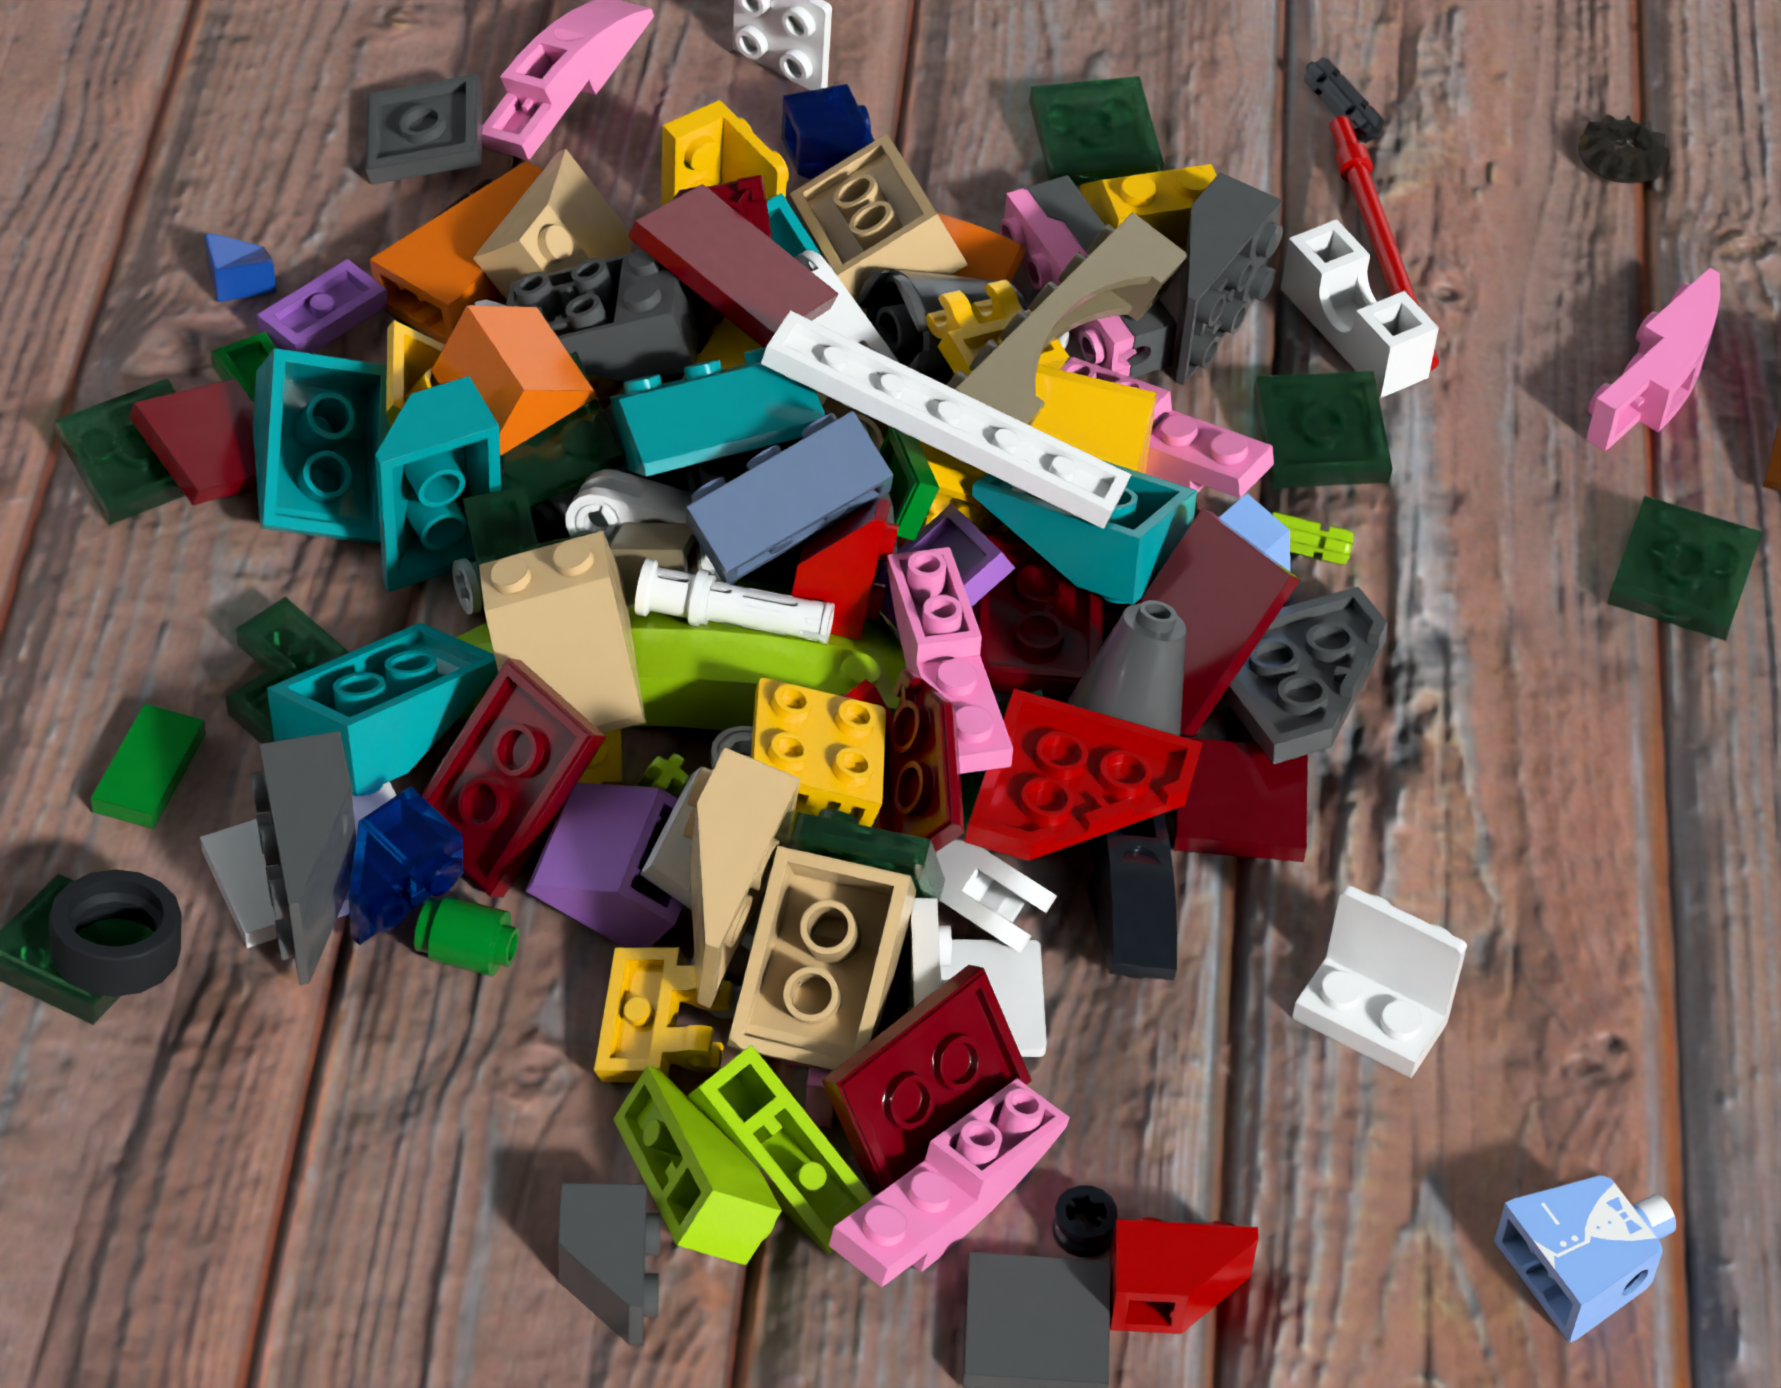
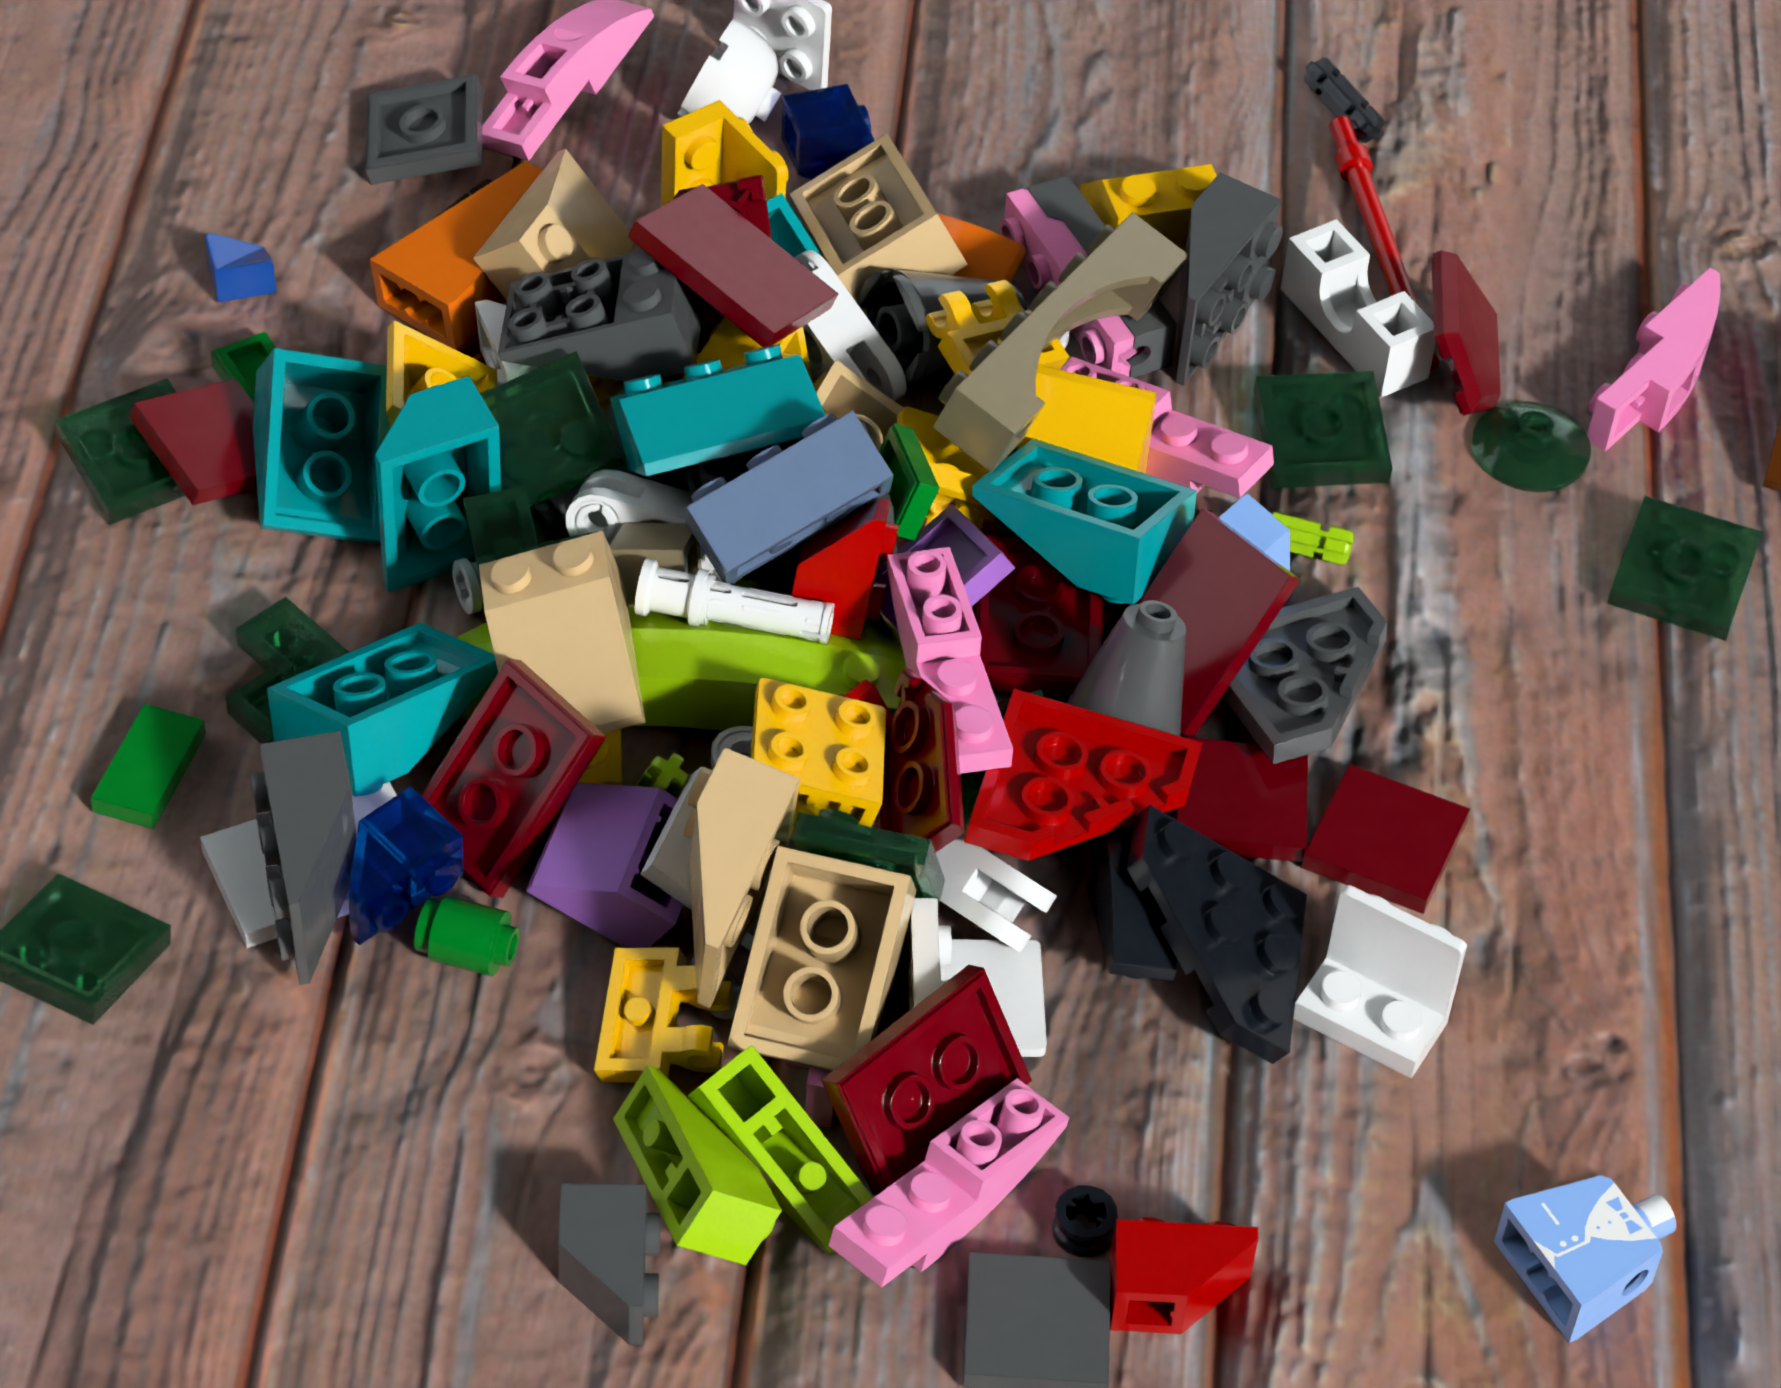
(110, 968): black tyre -> none
(323, 309): medium lavender plate -> none
(516, 369): orange slope -> none
(738, 74): none -> white cylinder
(946, 419): white plate -> none
(1095, 129): clear green plate -> none
(1227, 925): none -> black plate
(1386, 838): none -> dark red tile
(1465, 334): none -> dark red tile
(1531, 446): none -> clear green dish
(1630, 163): clear smoke gear -> none

